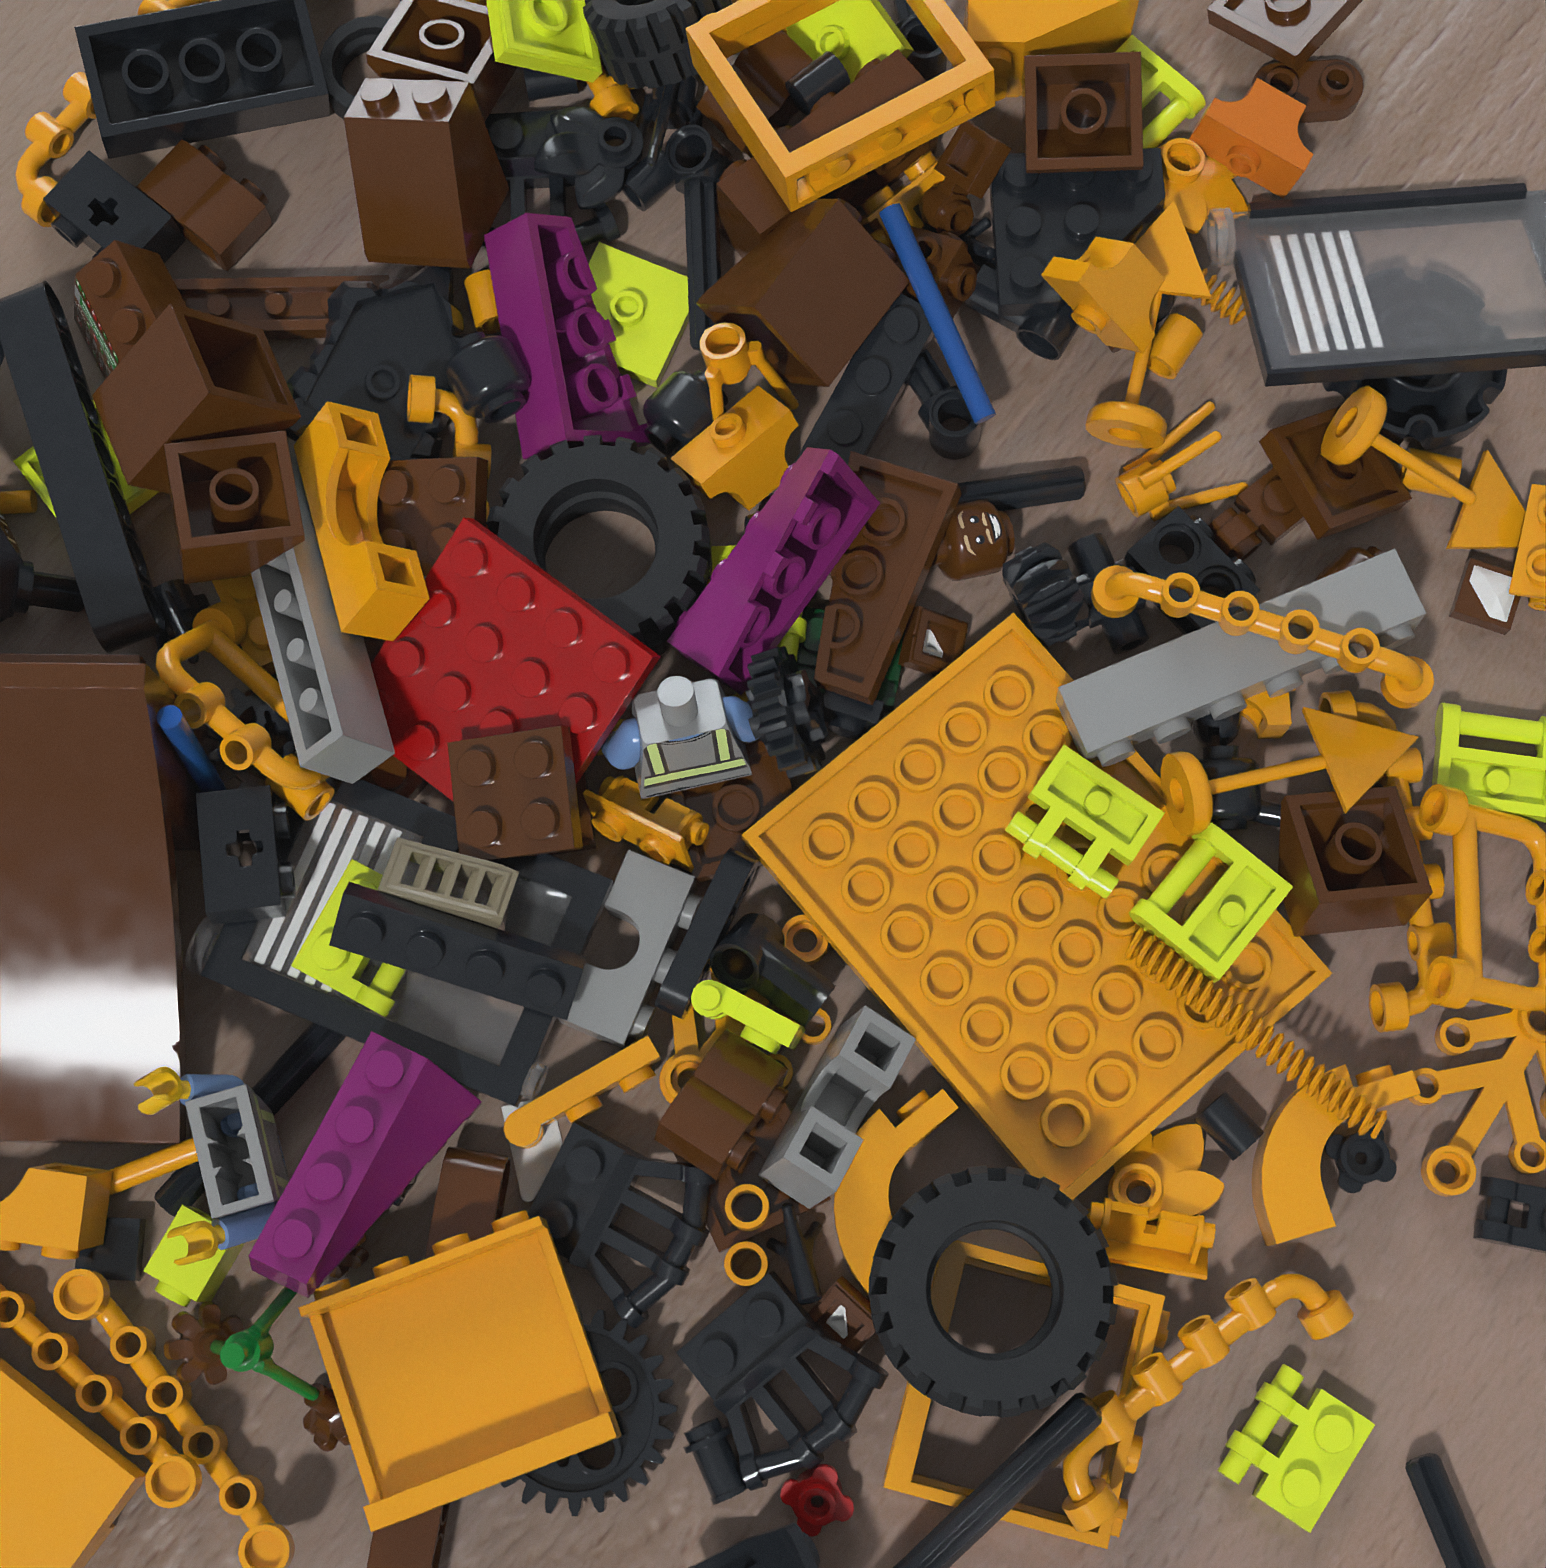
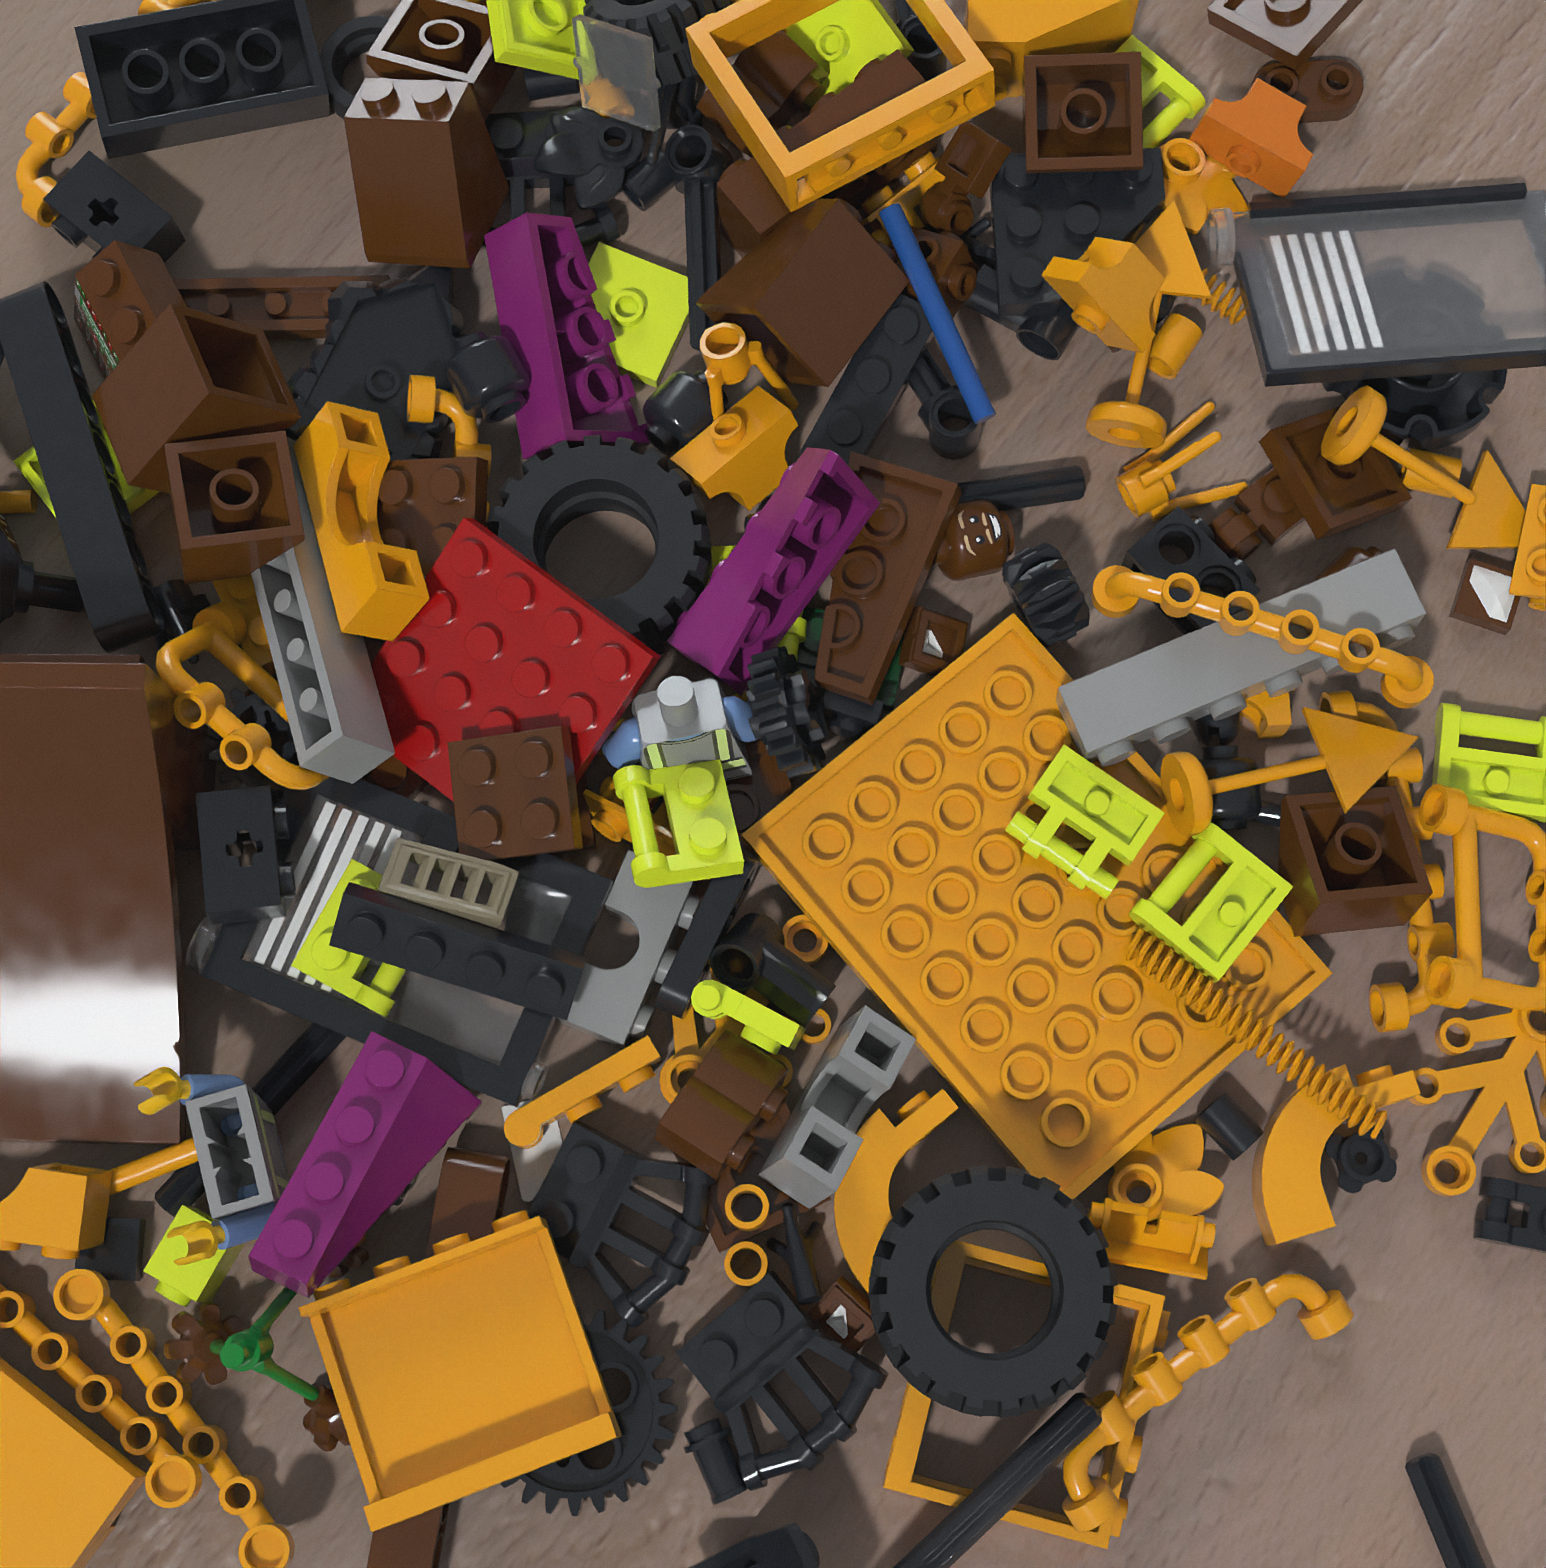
(189, 749): blue bar -> none
(207, 204): reddish brown brick -> none
(306, 802): light orange hinge -> none
(482, 301): light orange hinge -> none
(616, 72): none -> clear piece
(698, 820): none -> neon yellow plate
(816, 80): black hinge -> none
(820, 1482): red plate -> none
(1090, 557): black axle -> none
(1311, 1458): neon yellow plate -> none

